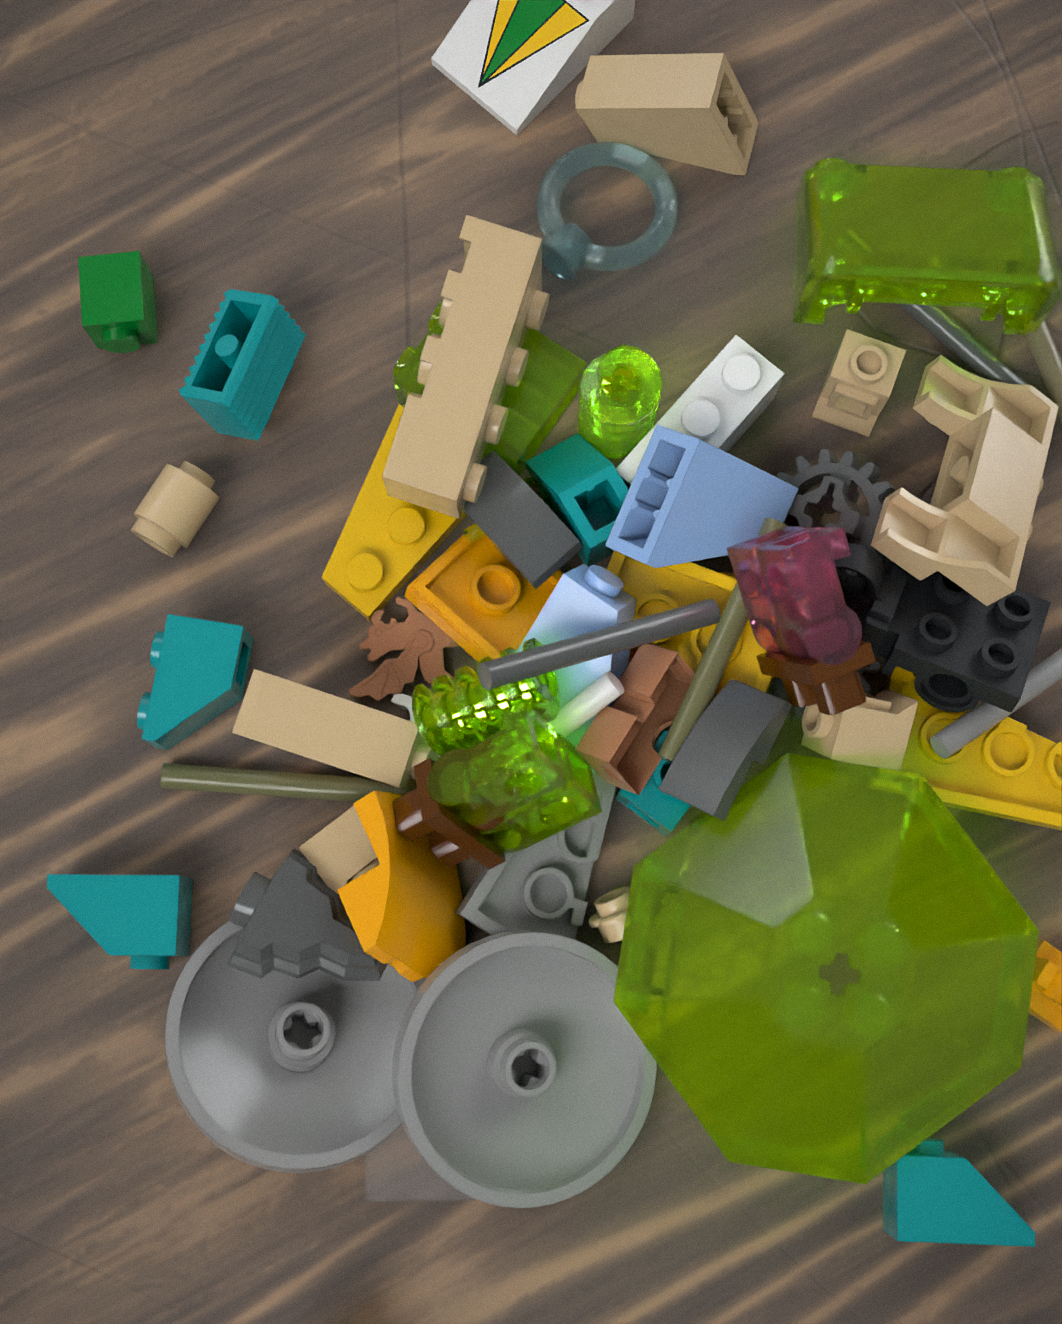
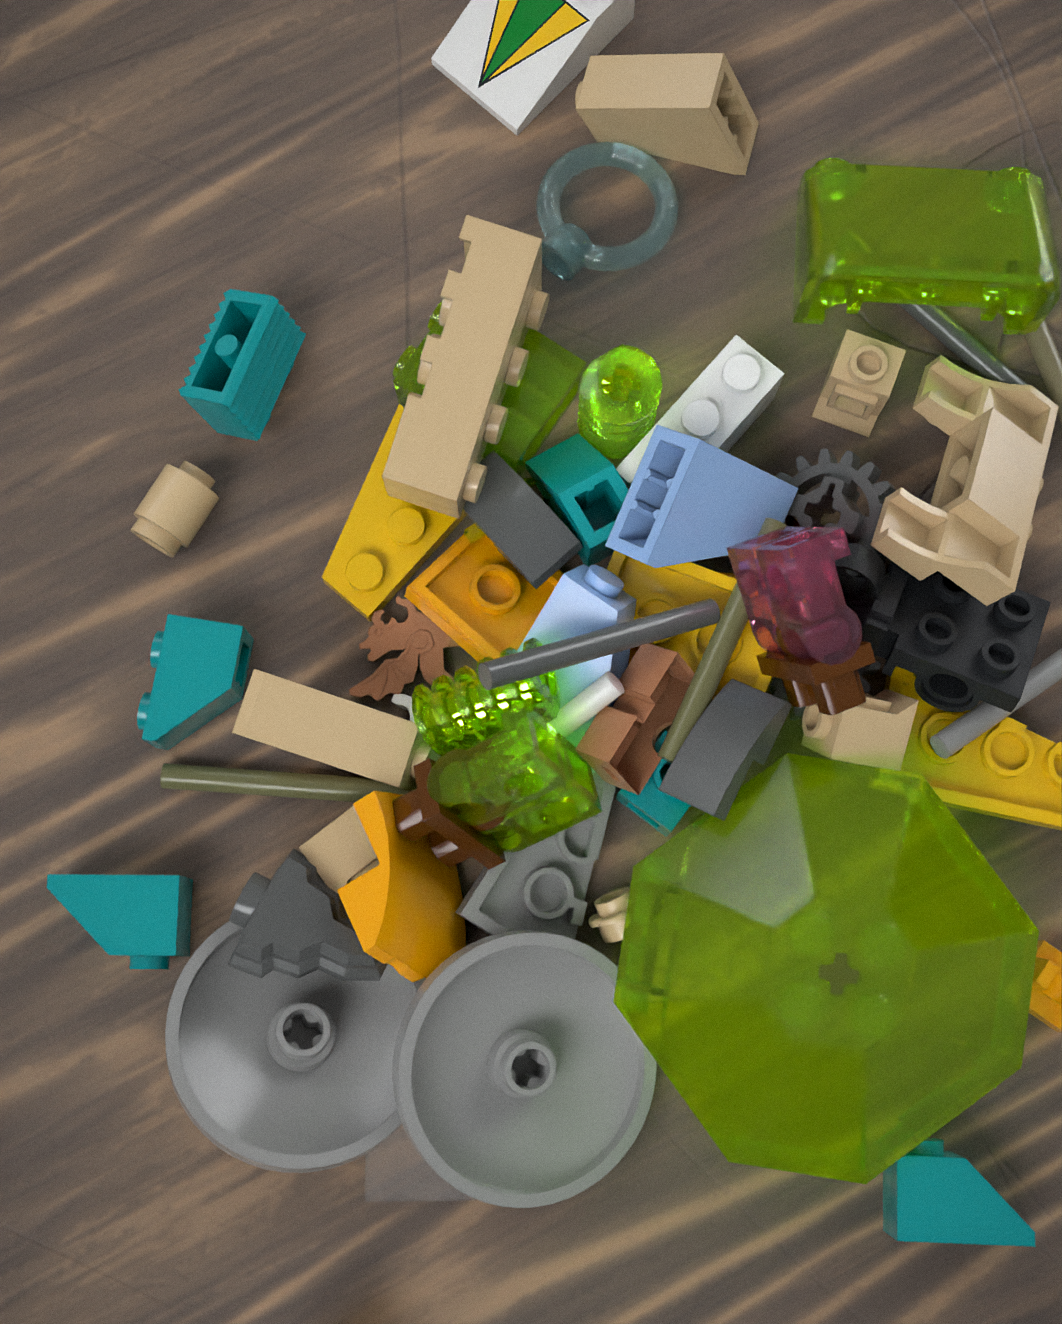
(117, 301): green brick -> none

